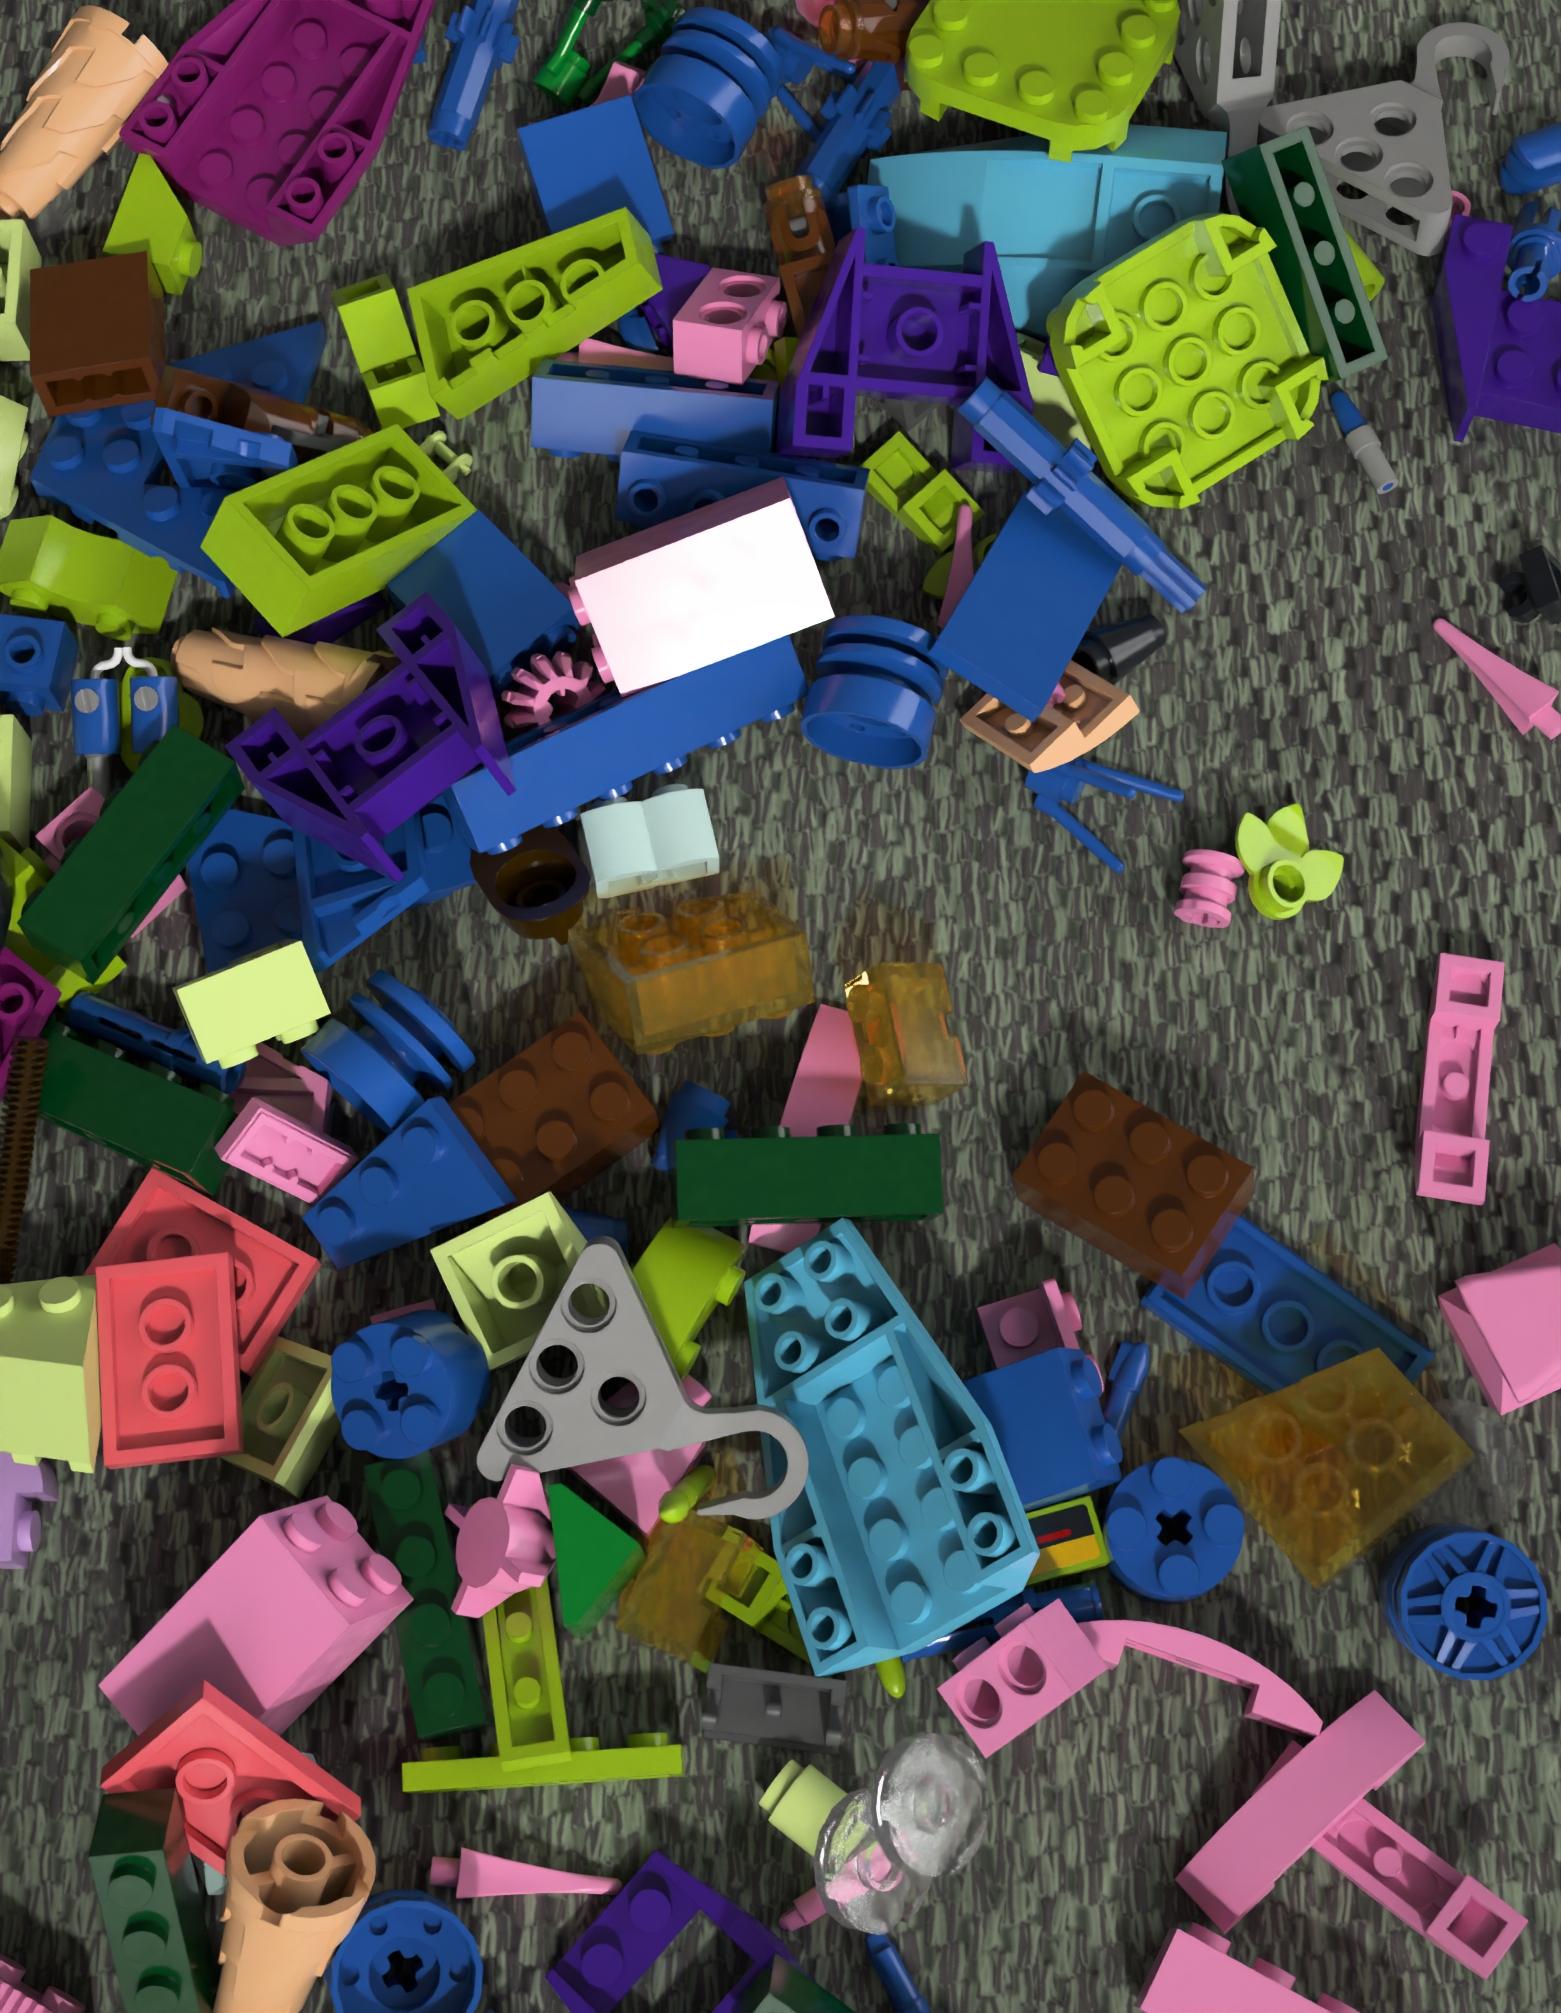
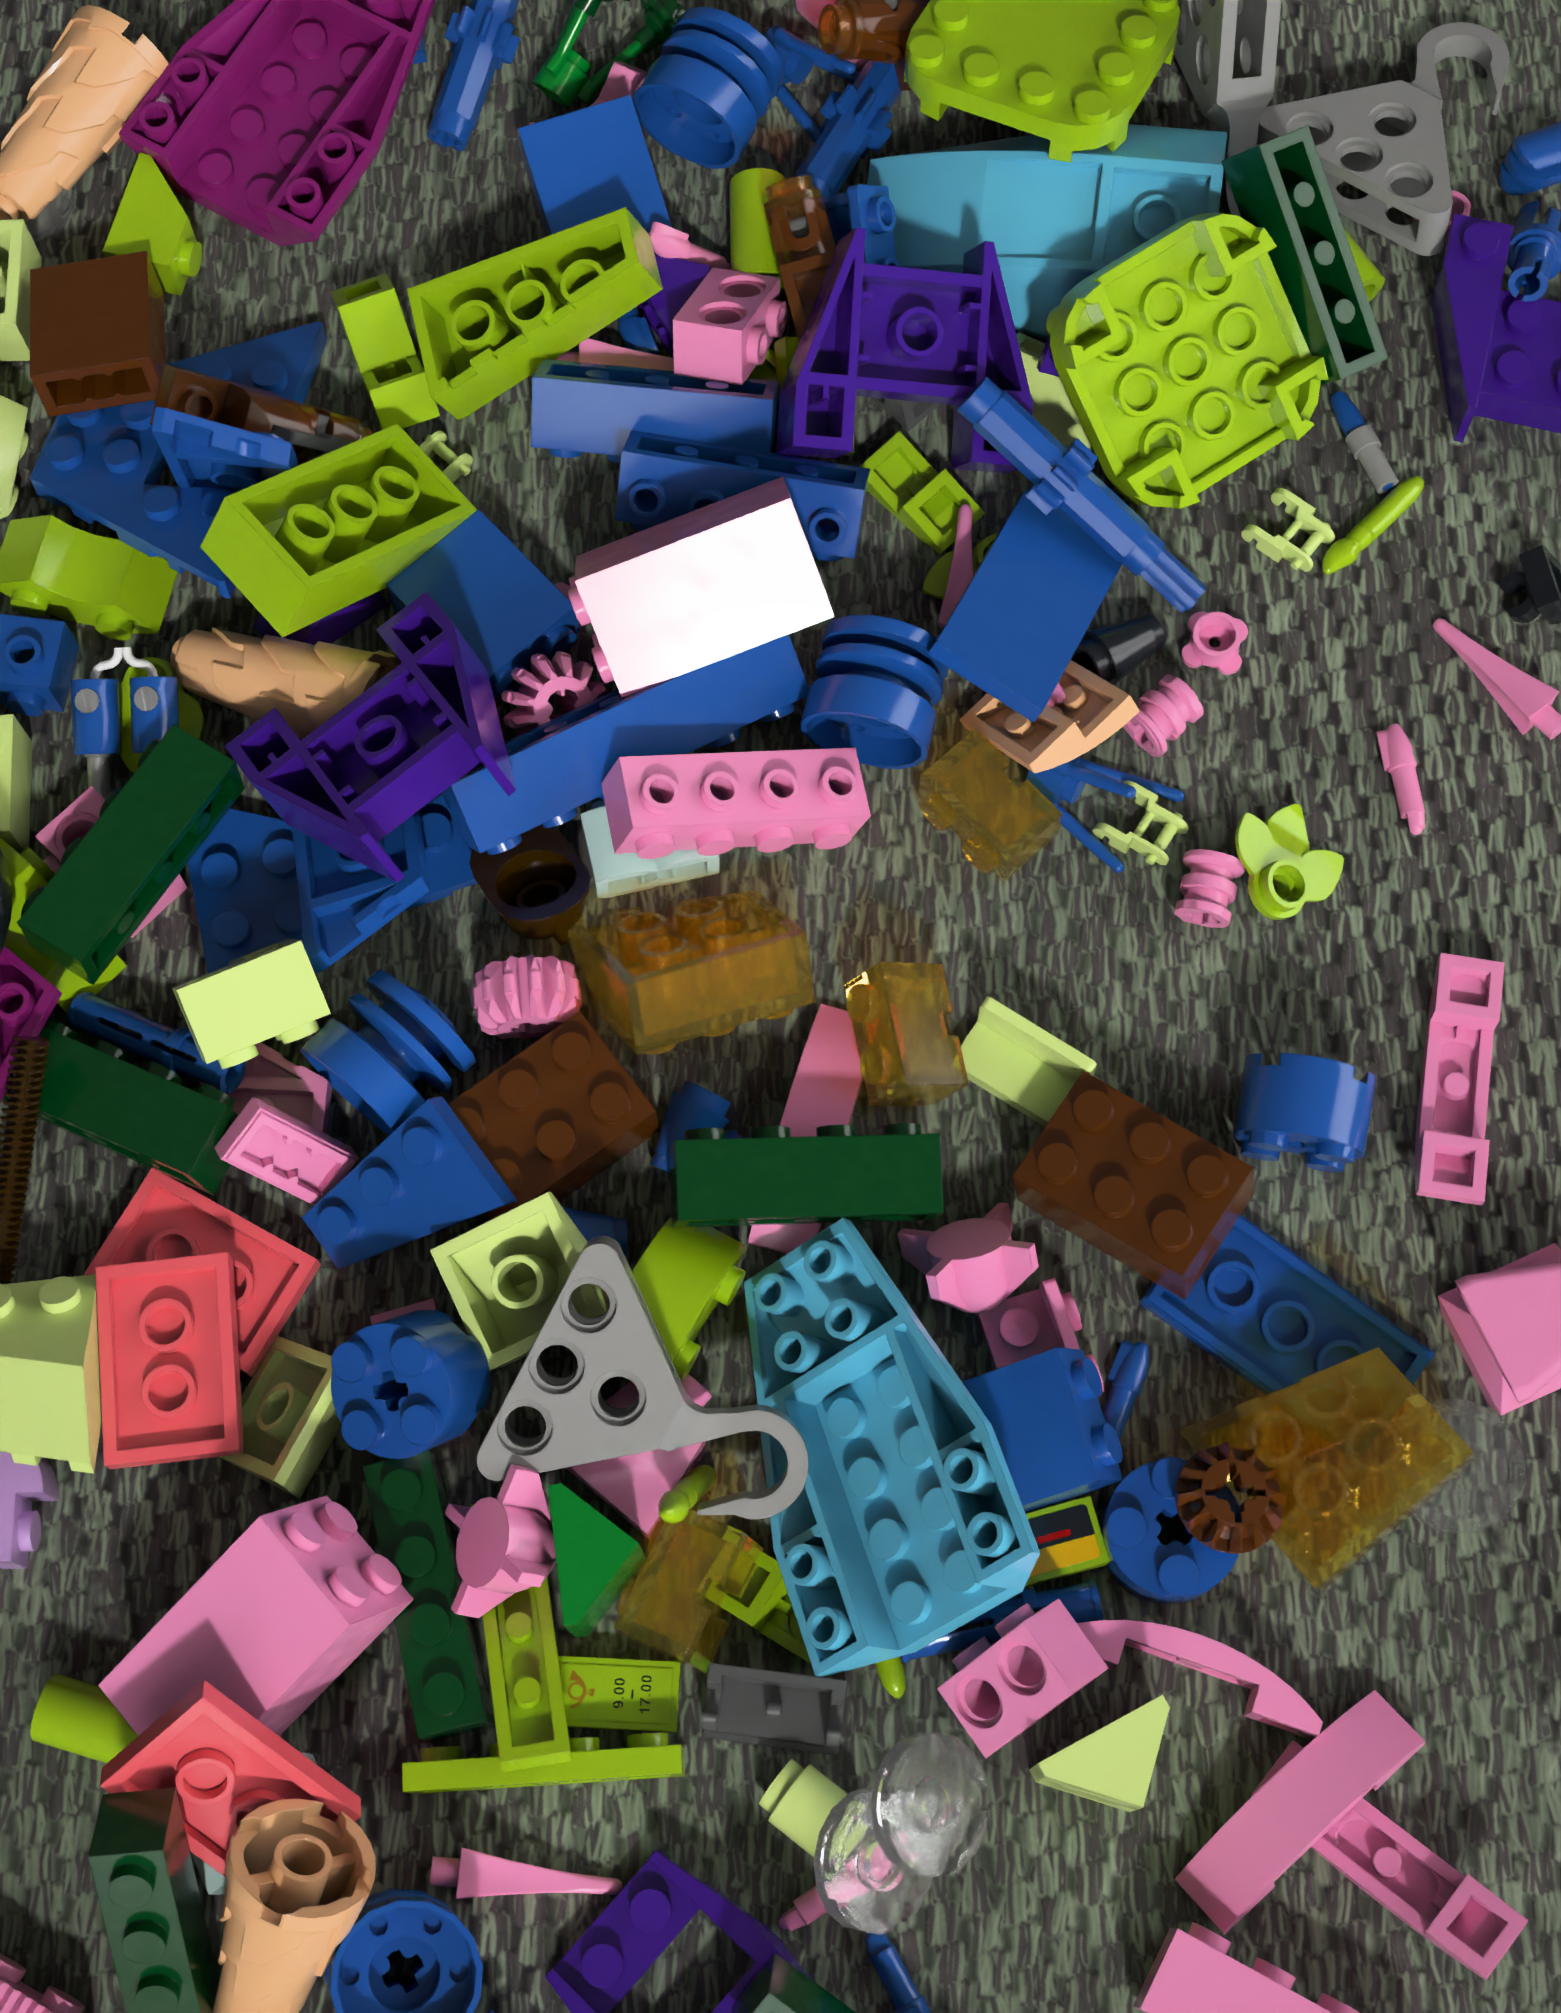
(79, 1720): none -> lime brick
(525, 996): none -> bright pink gear
(621, 1693): none -> lime tile
(675, 244): none -> bright pink piece
(734, 801): none -> bright pink brick
(749, 230): none -> lime brick
(971, 1260): none -> bright pink piece
(985, 809): none -> clear yellow brick
(1021, 1061): none -> yellowish green panel
(1112, 1762): none -> yellowish green slope
(1154, 852): none -> yellowish green piece
(1163, 715): none -> bright pink bush
(1211, 1518): none -> reddish brown gear
(1218, 626): none -> bright pink plate
(1280, 547): none -> yellowish green piece
(1304, 1109): none -> blue brick
(1346, 550): none -> lime piece
(1400, 763): none -> bright pink piece
(1452, 1561): blue wheel -> none

